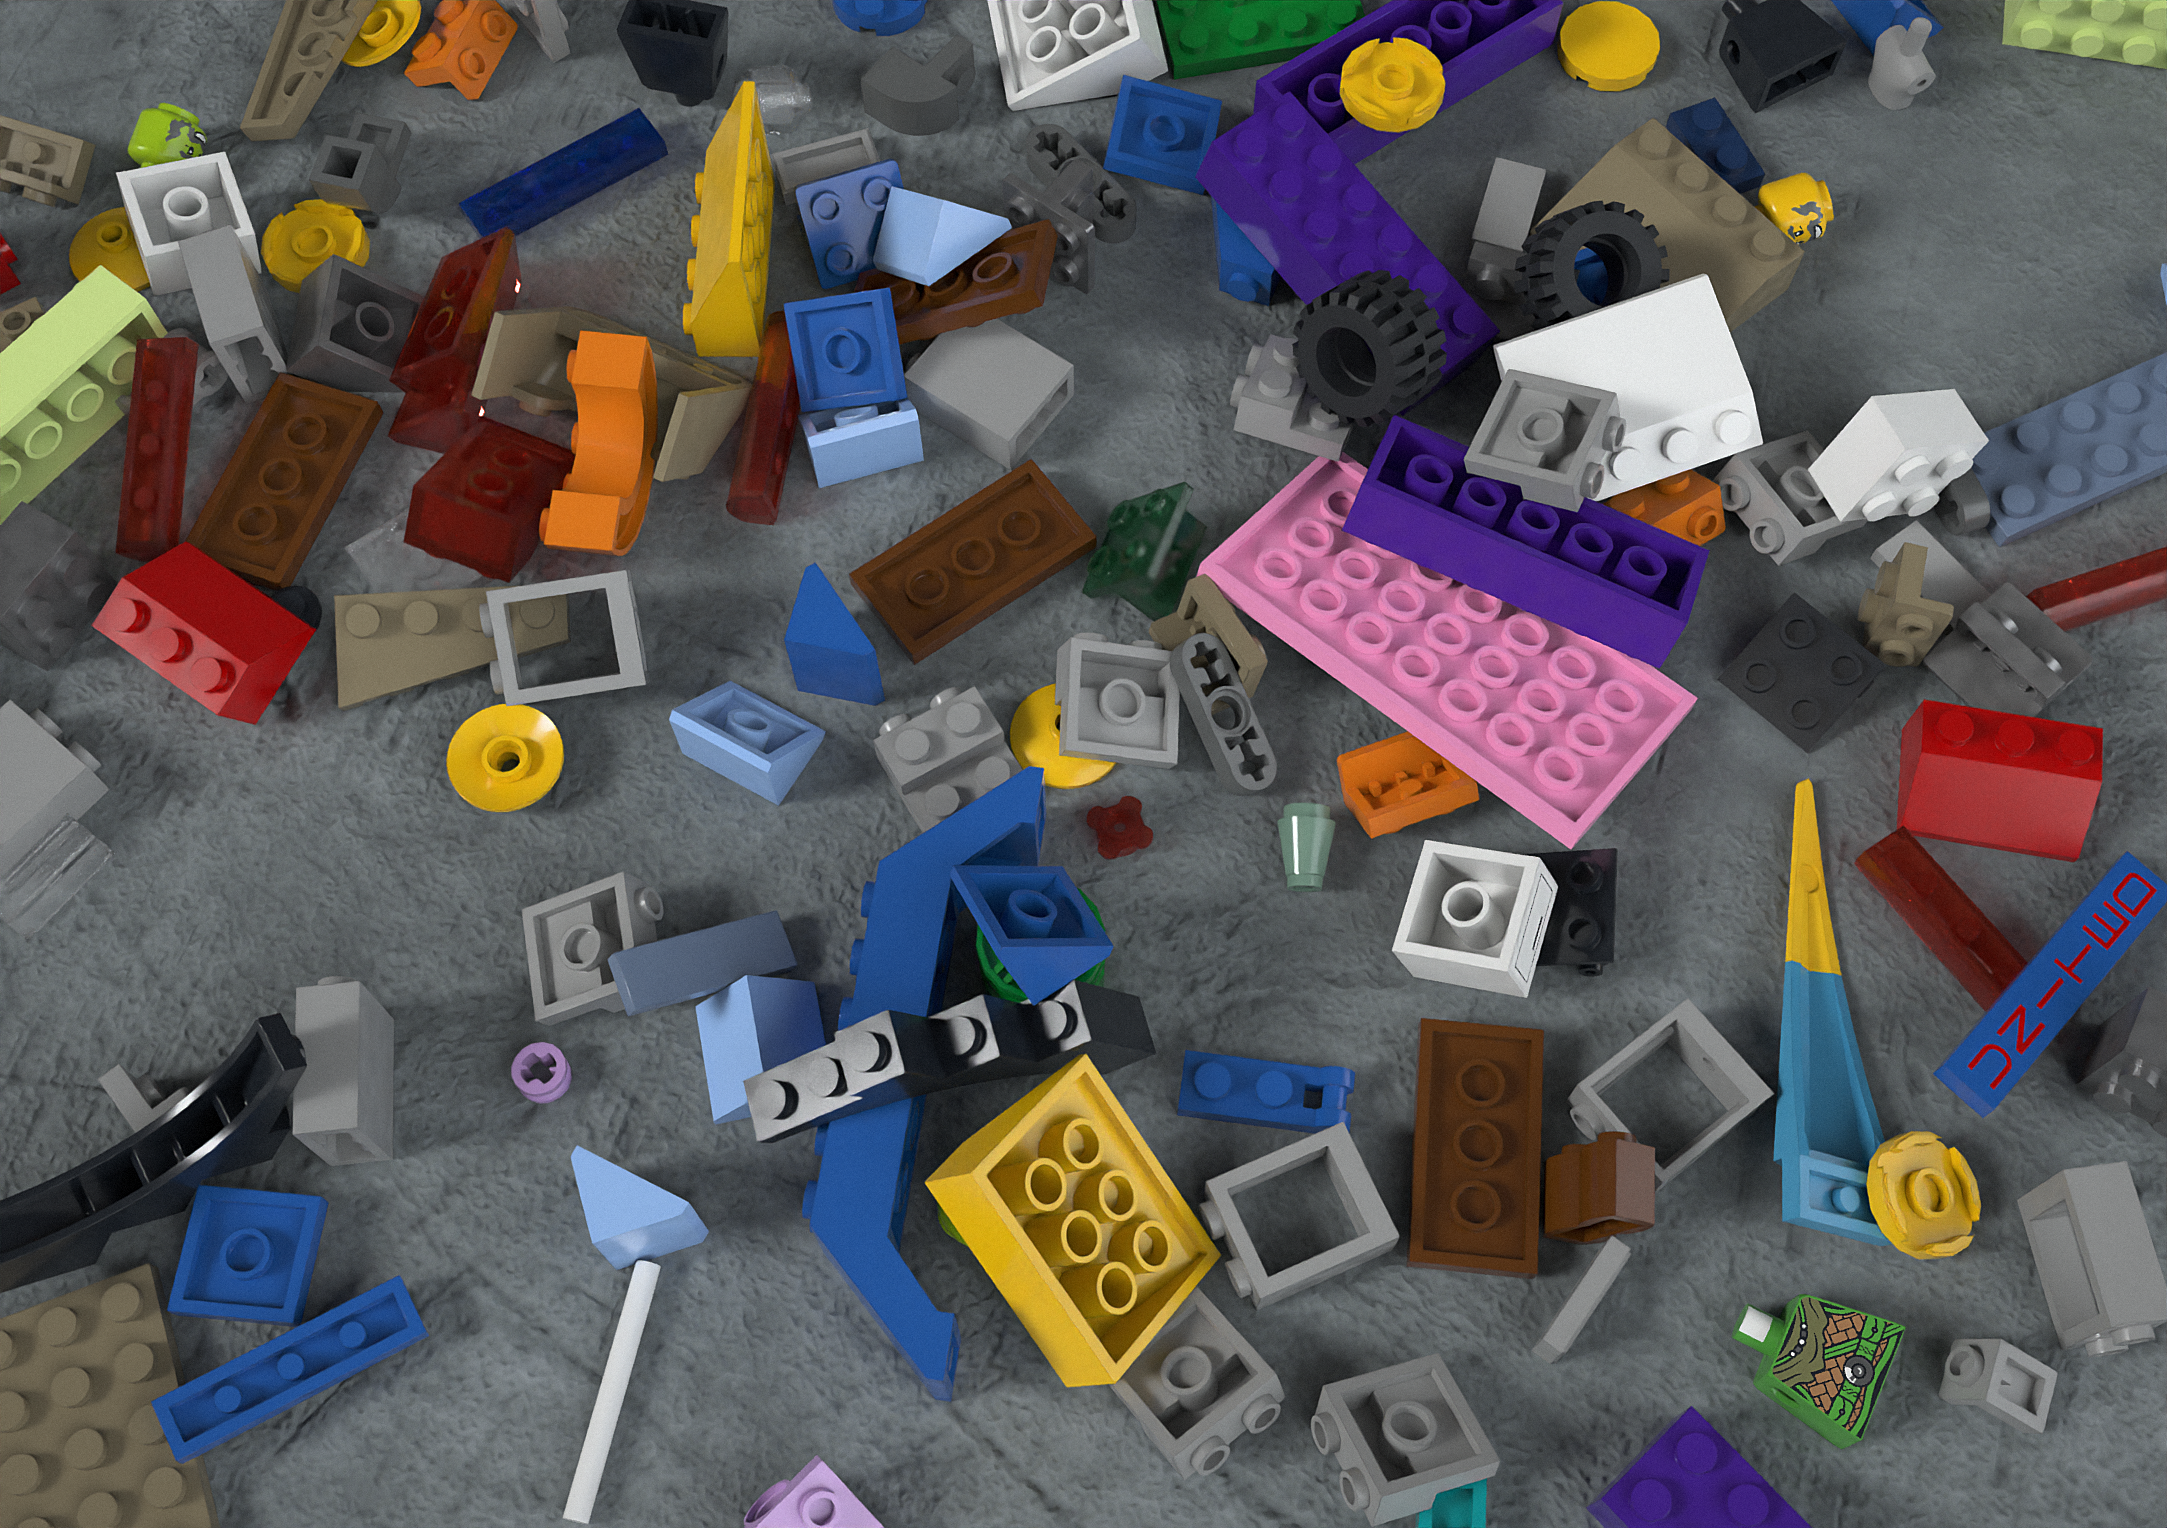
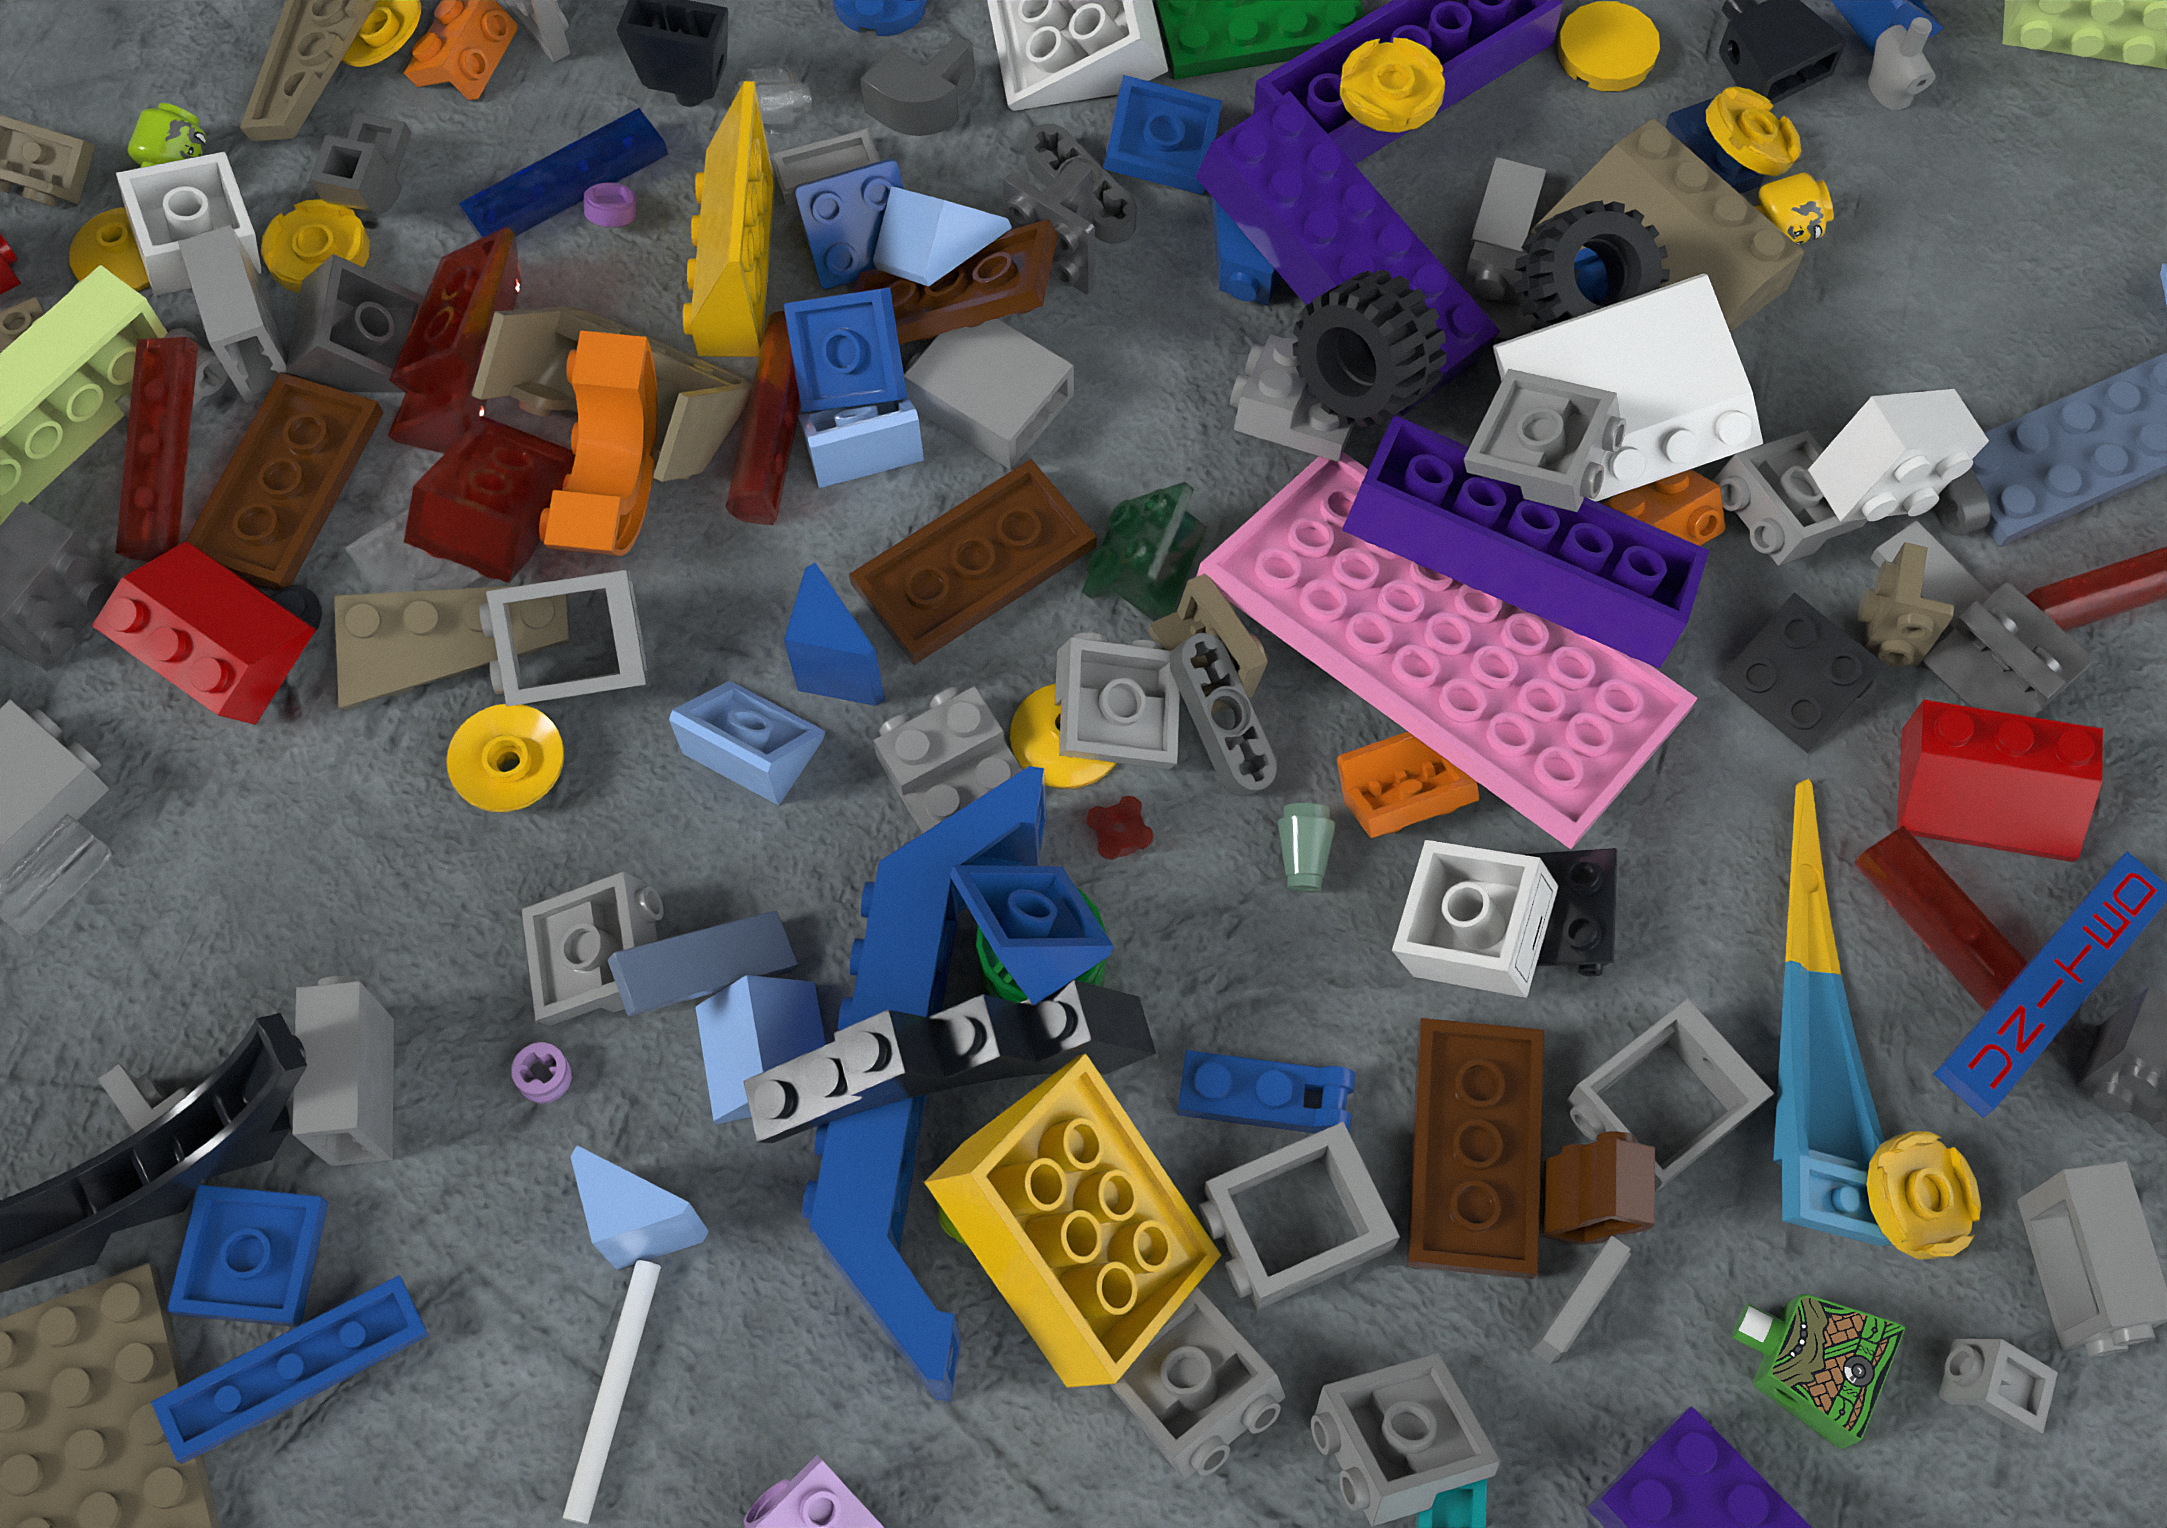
(610, 205): none -> medium lavender tile
(1751, 133): none -> yellow tile

